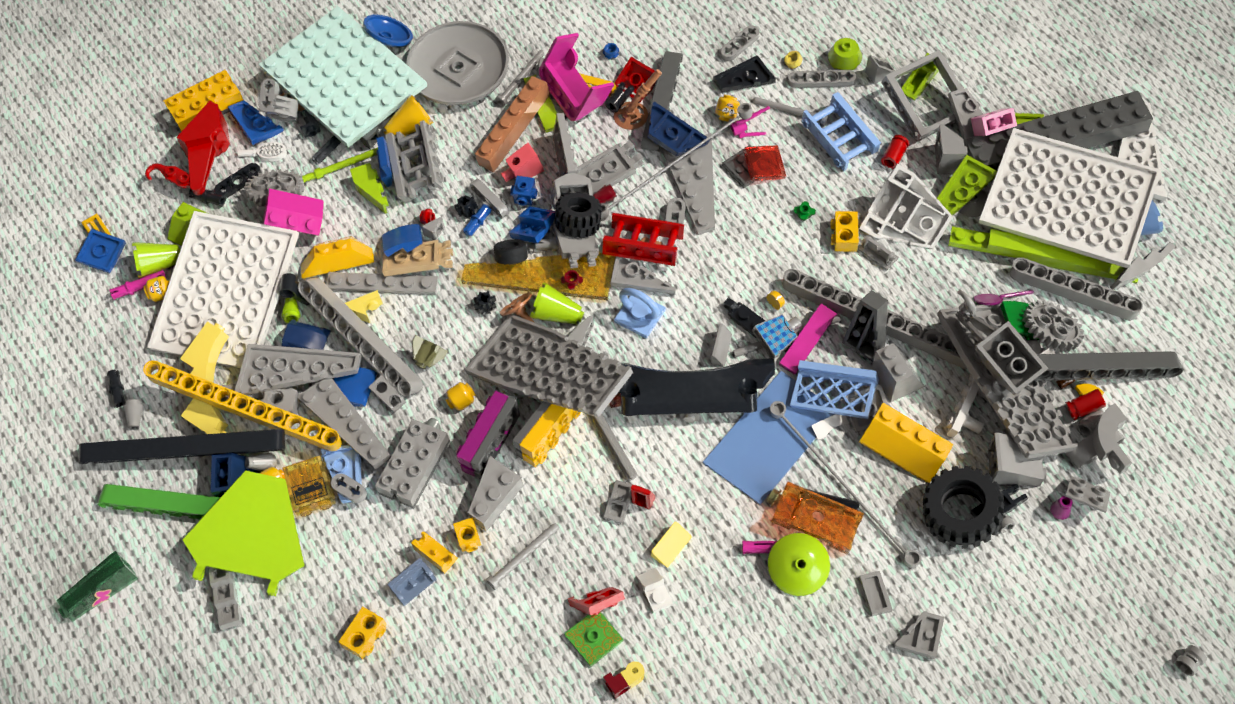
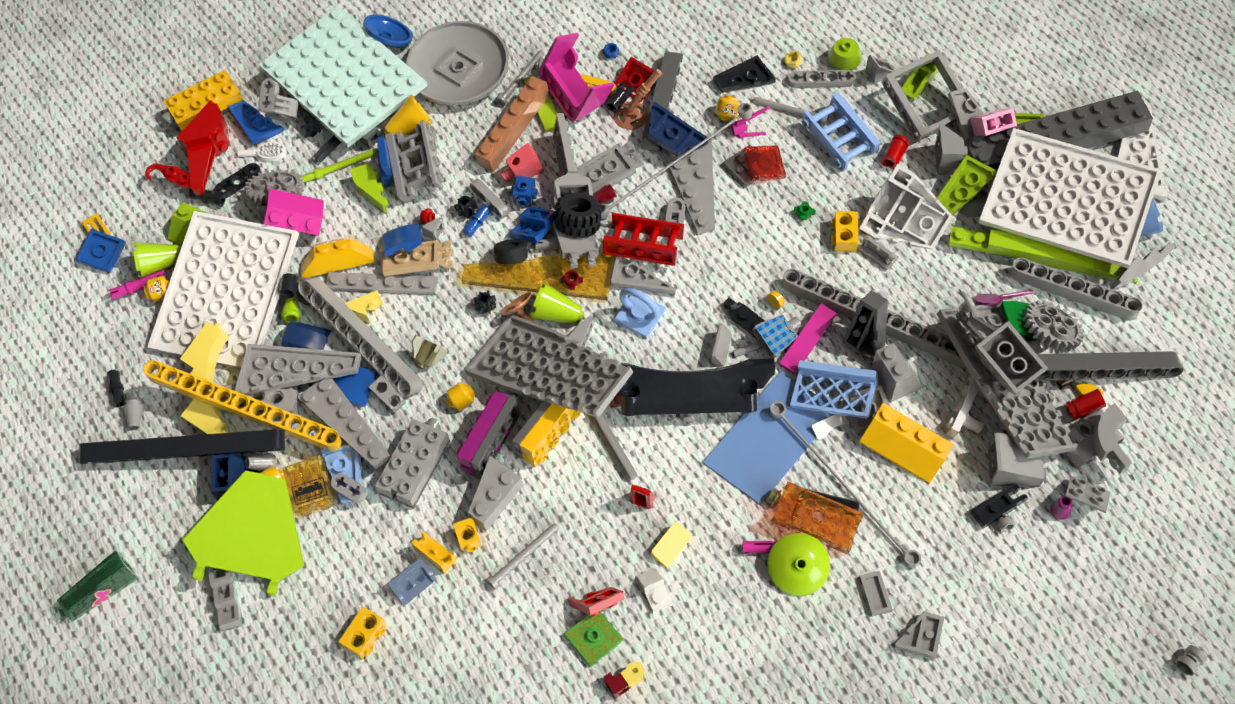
(156, 501): bright green beam -> none
(619, 502): light grey slope -> none
(742, 36): light grey beam -> none
(963, 531): black tyre -> none

